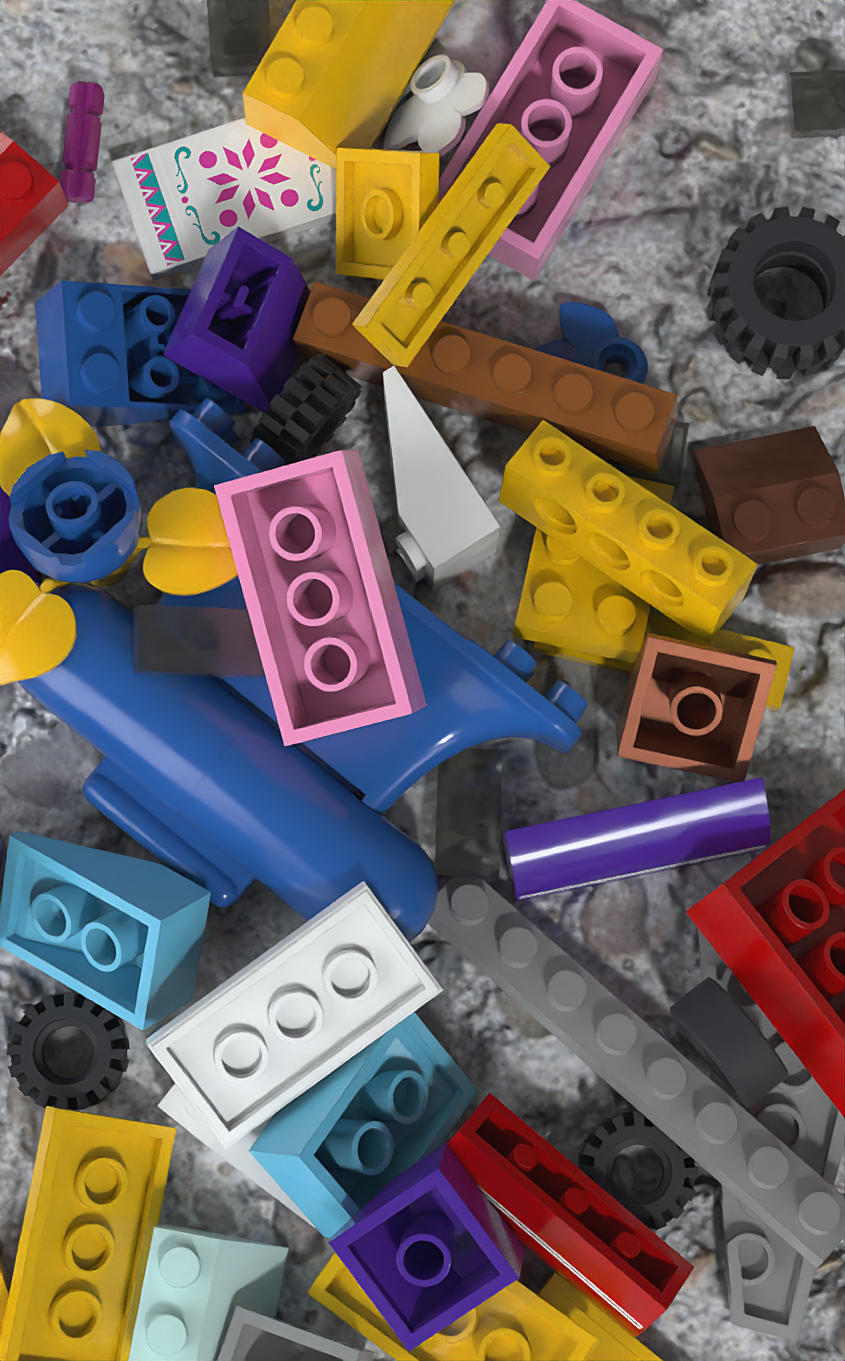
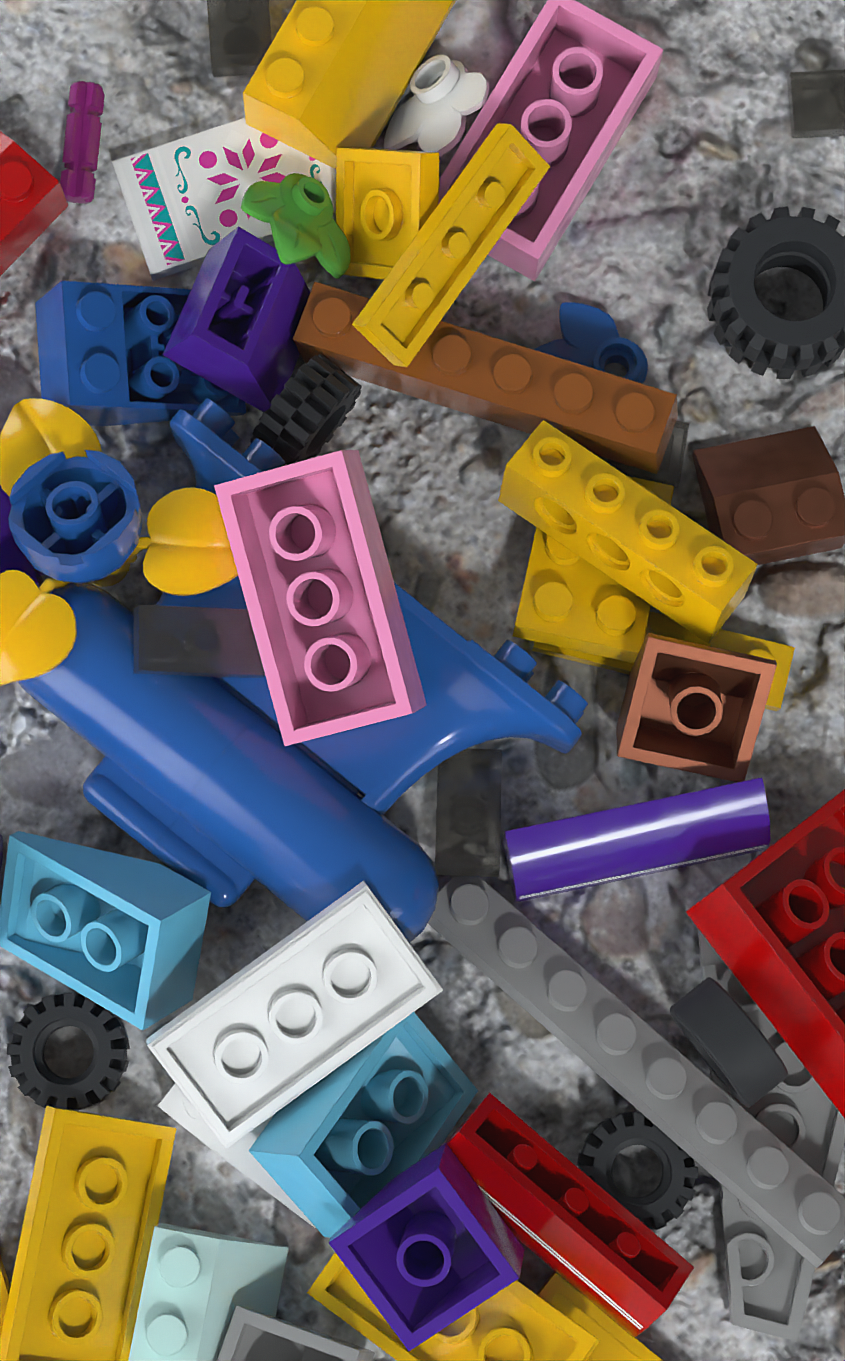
(300, 221): none -> bright green plate
(438, 510): white slope -> none

